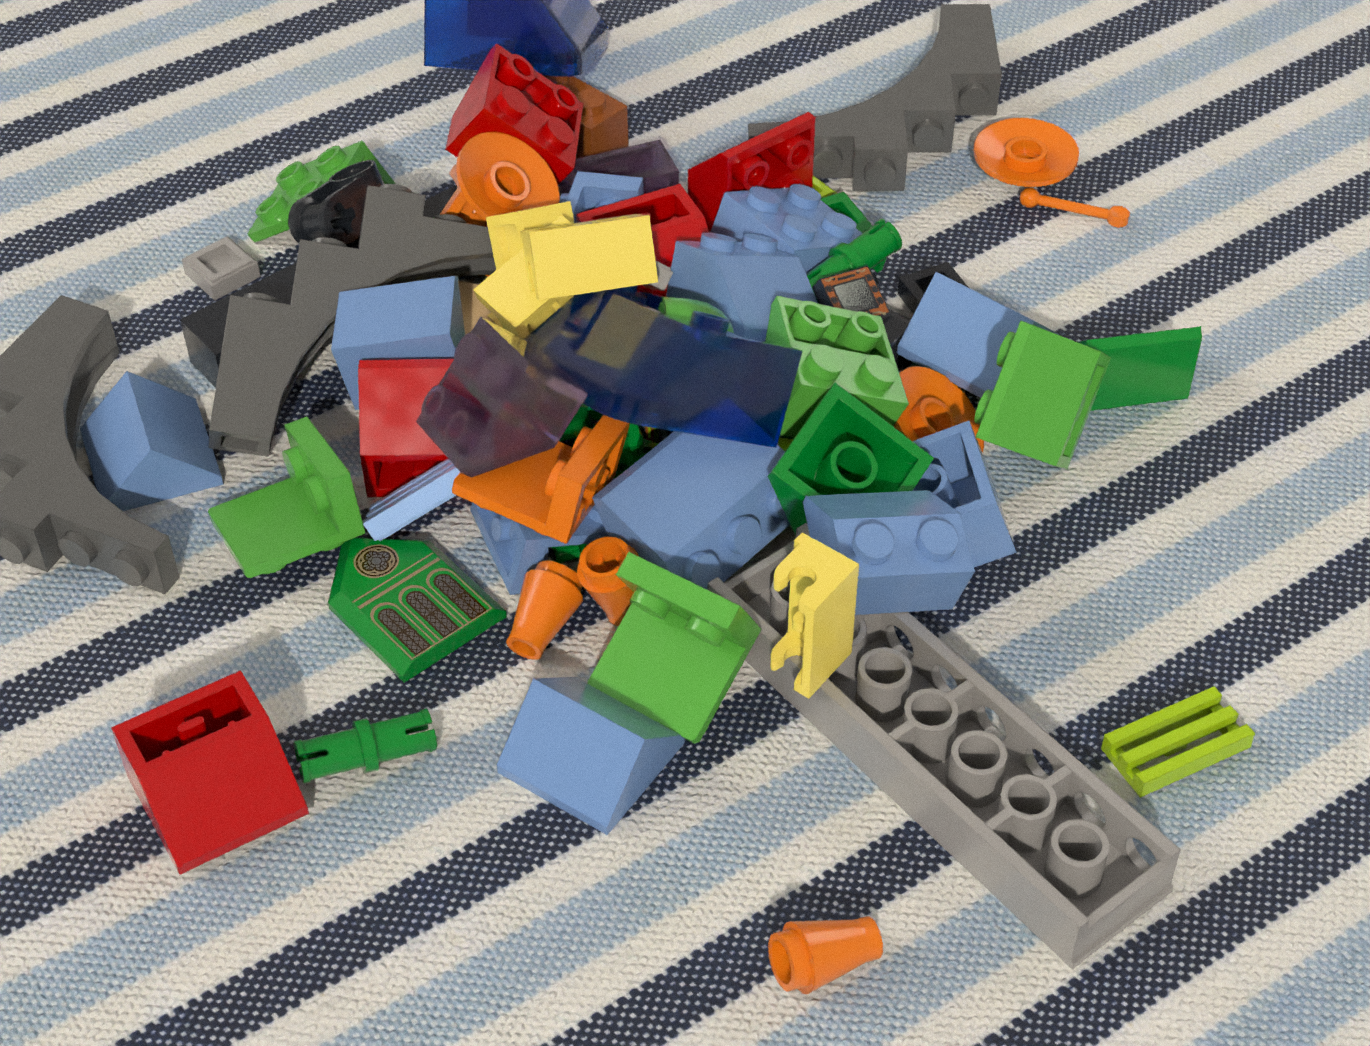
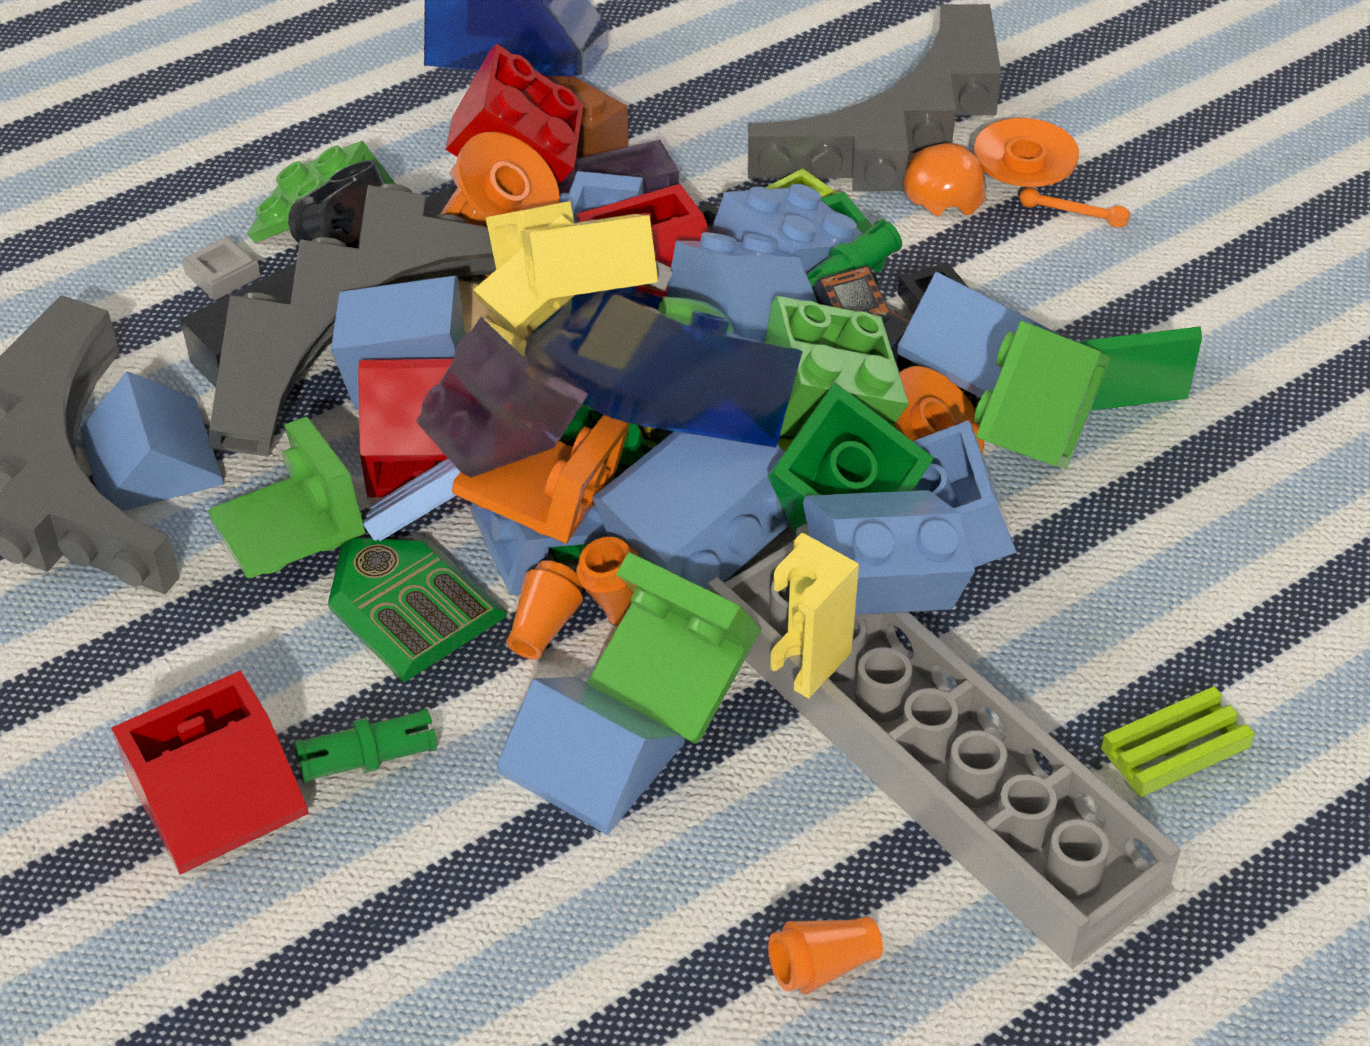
(767, 161): red slope -> none
(945, 178): none -> orange hair

